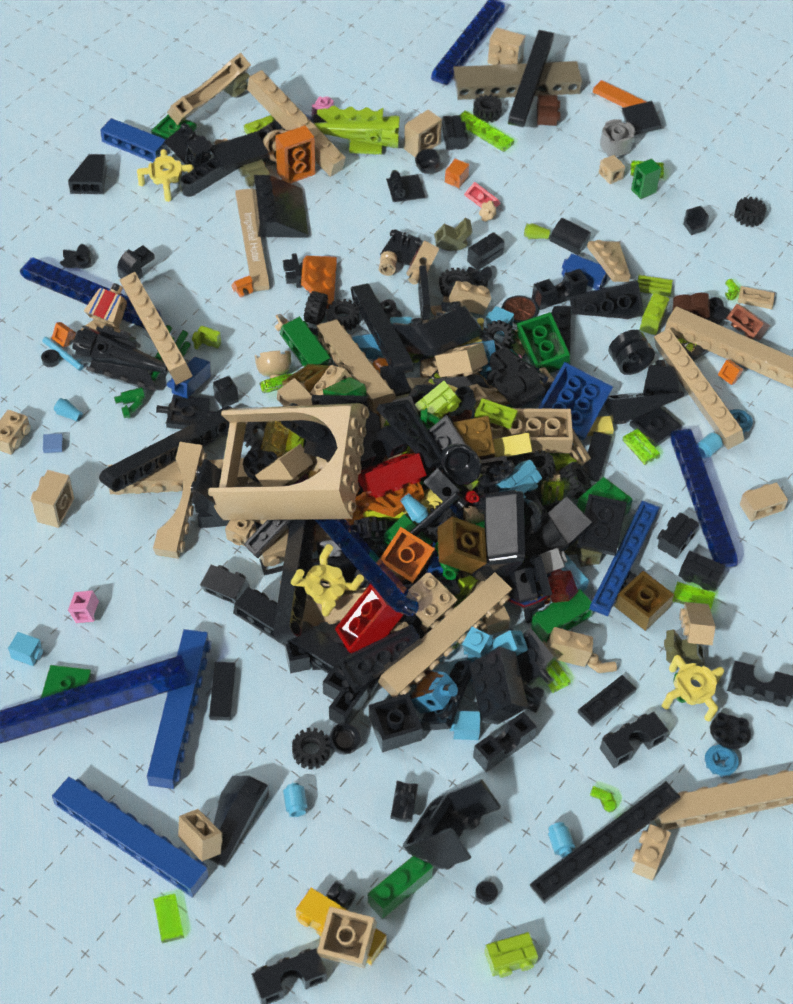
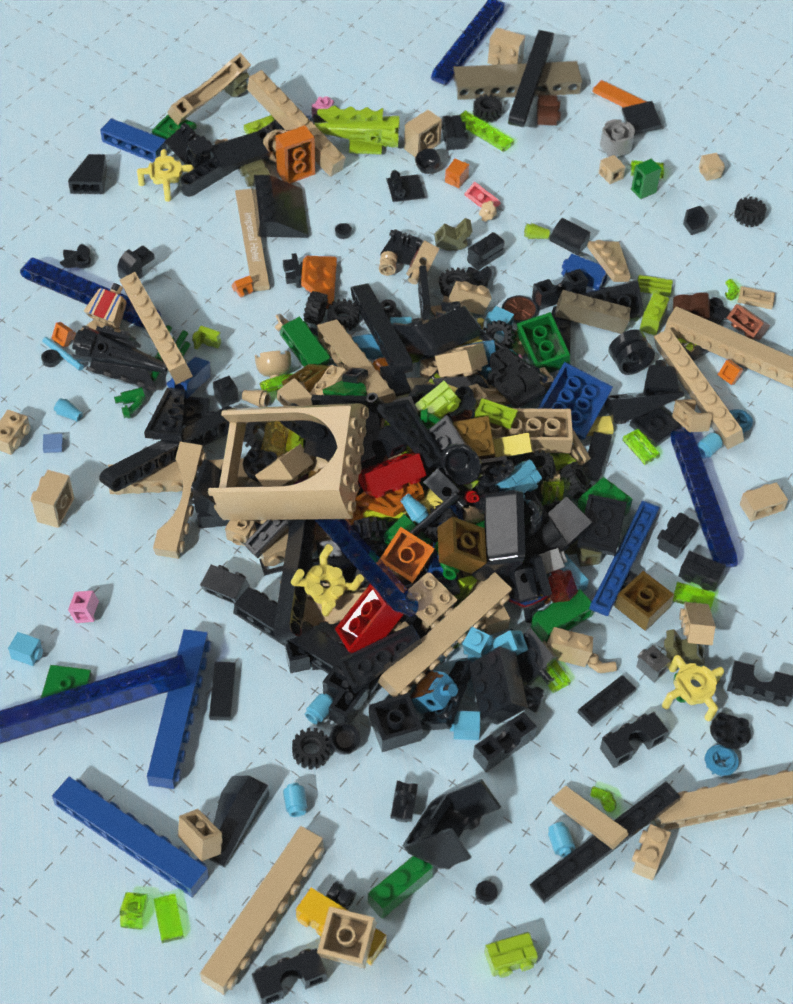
(133, 910): none -> clear neon green bracket
(168, 417): none -> black wing
(257, 397): none -> tan cone
(261, 911): none -> tan brick
(319, 708): none -> medium azure brick
(343, 231): none -> black tile
(355, 375): none -> black tile
(374, 401): none -> black cone
(589, 817): none -> tan tile
(592, 312): none -> dark tan brick
(653, 663): none -> flat silver brick
(692, 421): none -> tan panel
(711, 166): none -> tan brick

